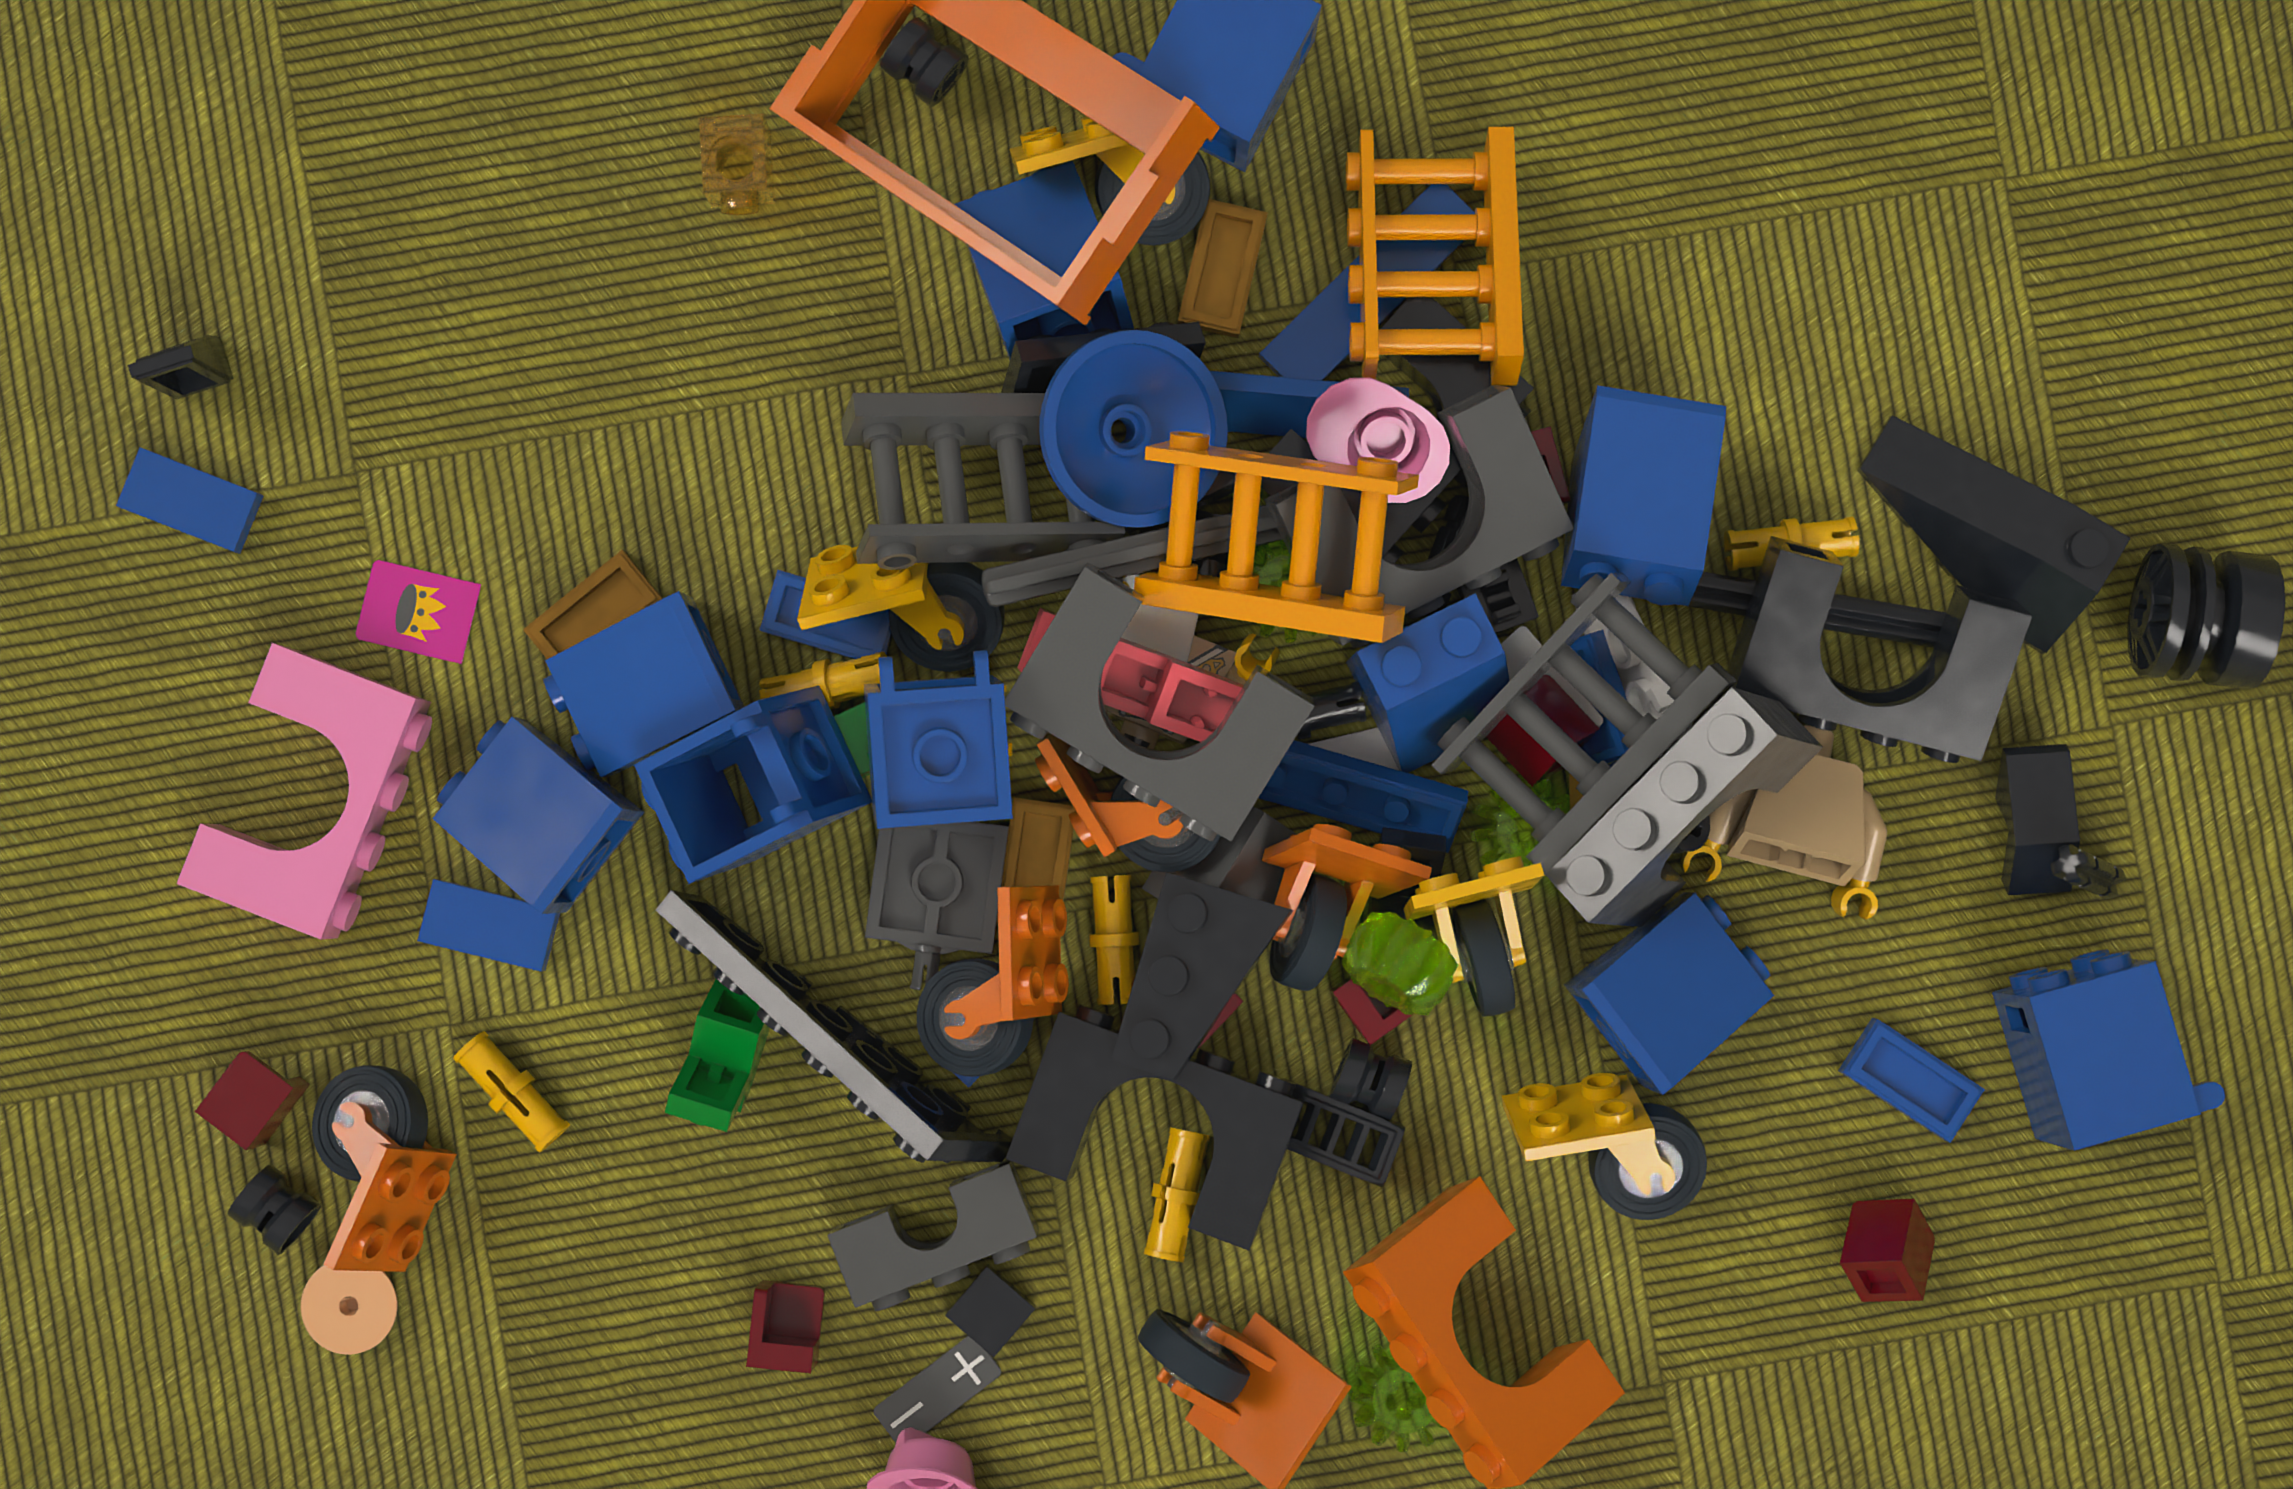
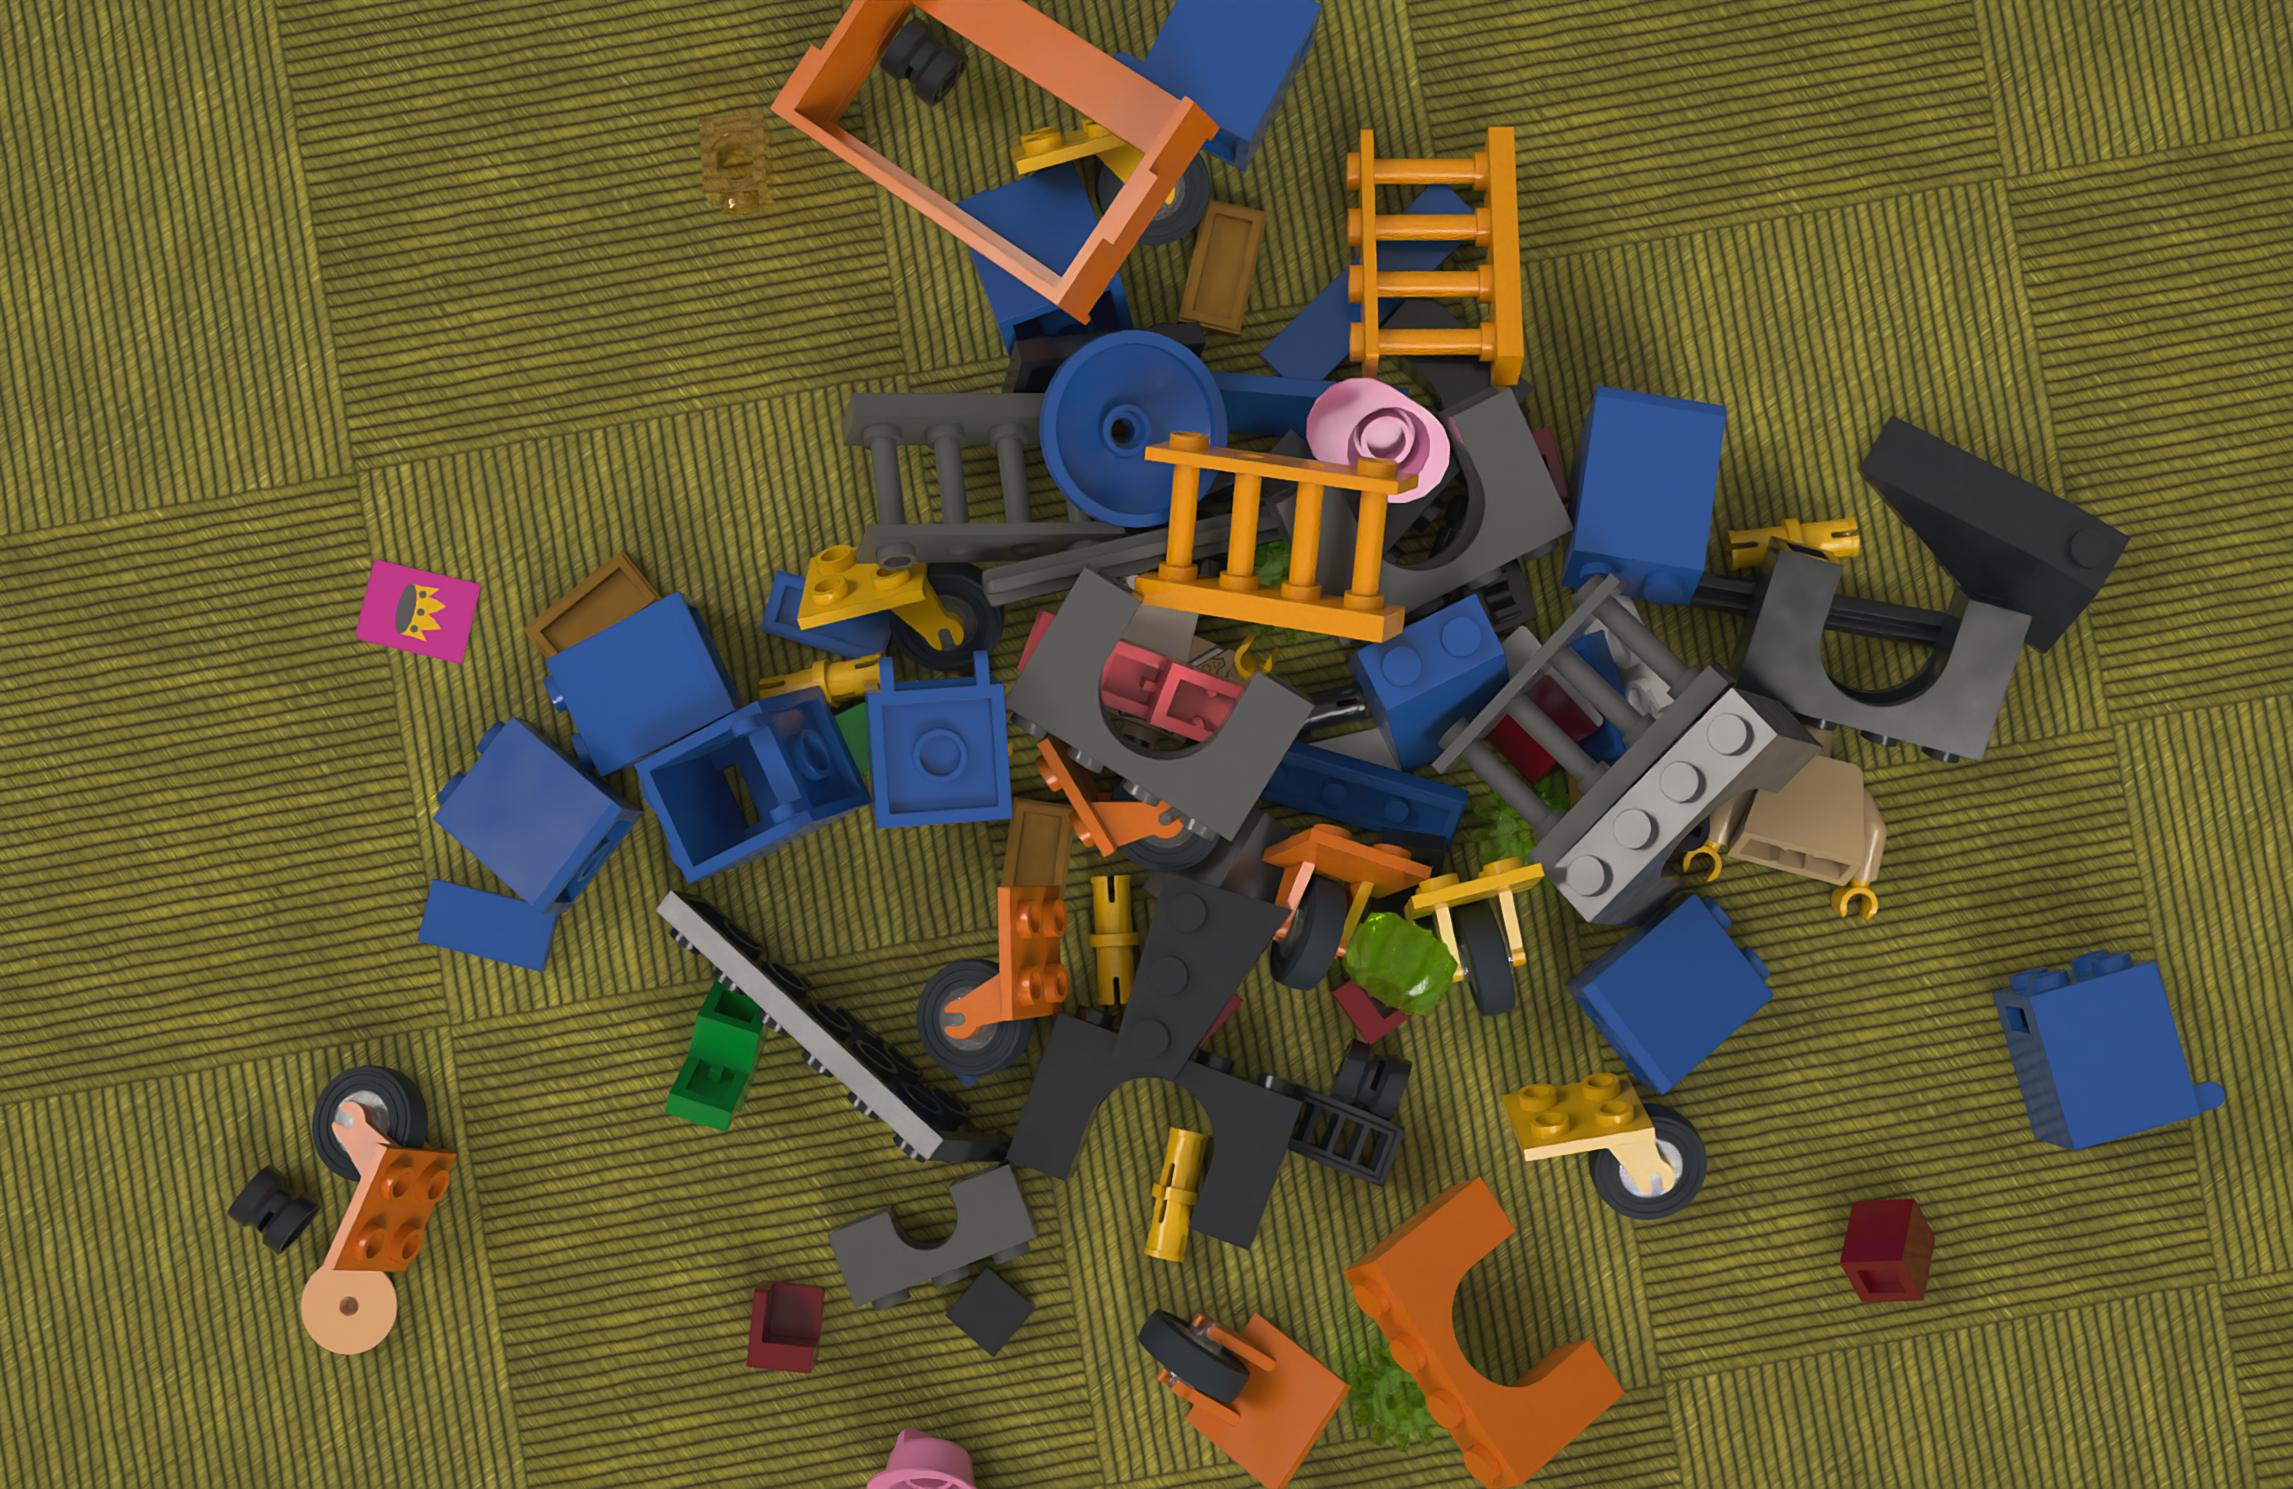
(184, 367): black slope -> none
(189, 500): blue tile -> none
(250, 1101): dark red panel -> none
(375, 735): bright pink arch -> none
(511, 1091): yellow pin -> none
(937, 890): dark grey plate -> none
(938, 1389): dark grey sticker -> none
(1911, 1080): blue tile -> none
(2041, 816): black slope -> none
(2087, 871): black axle -> none
(2206, 616): black wheel -> none

